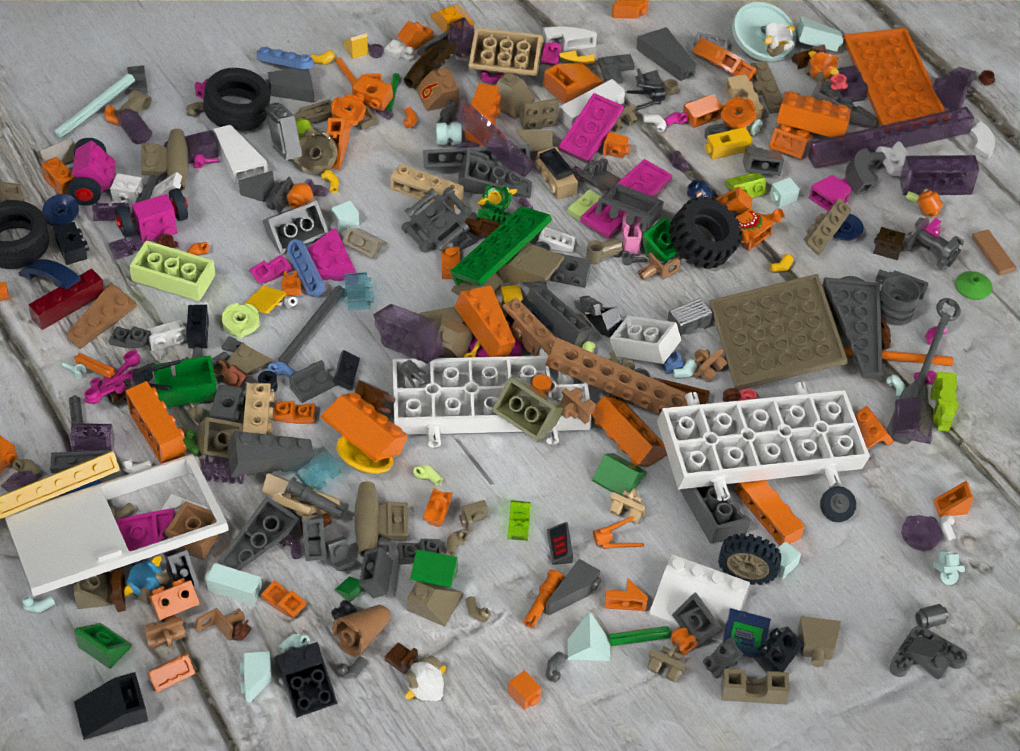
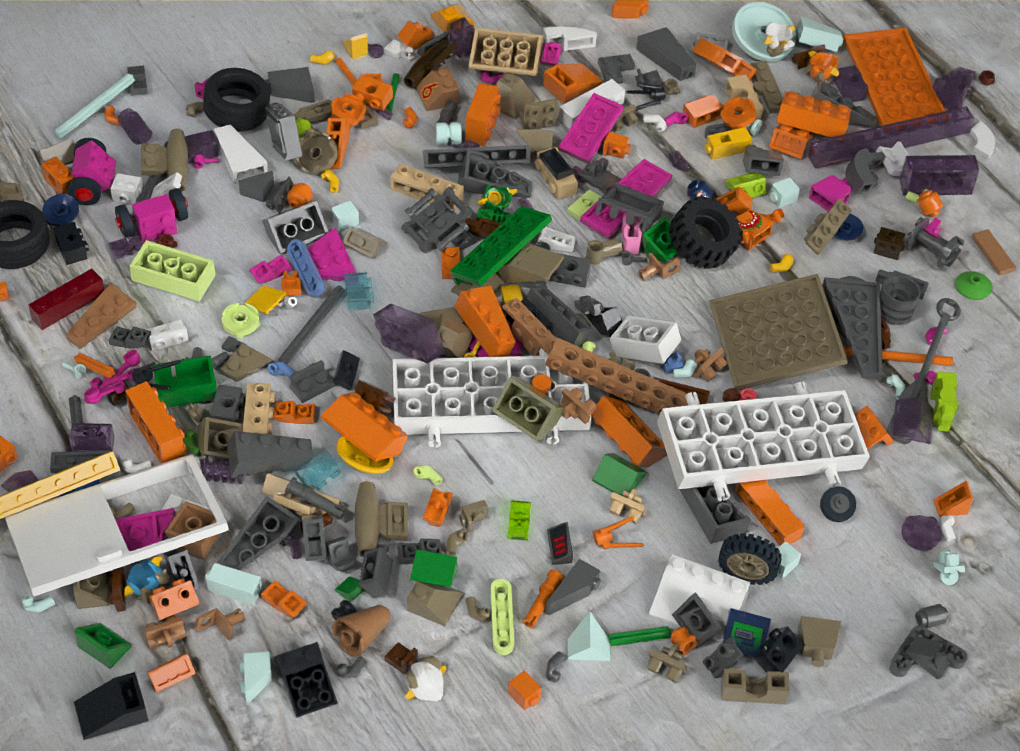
(25, 465): dark tan arm -> none
(61, 275): dark blue slope -> none
(104, 212): clear purple hinge -> none
(136, 102): dark tan piece -> none
(197, 326): black brick -> none
(199, 248): orange arm -> none
(232, 376): copper plate -> none
(242, 630): copper plate -> none
(266, 376): black wheel -> none
(283, 58): medium blue plate -> none
(294, 641): light aqua arm -> none
(317, 190): clear purple arm -> none
(410, 368): dark grey piece -> none
(492, 138): windscreen -> none
(502, 617): none -> yellowish green plate
(571, 57): yellow slope -> none
(630, 599): orange slope -> none
(690, 316): brick -> none
(838, 82): coral plate -> none

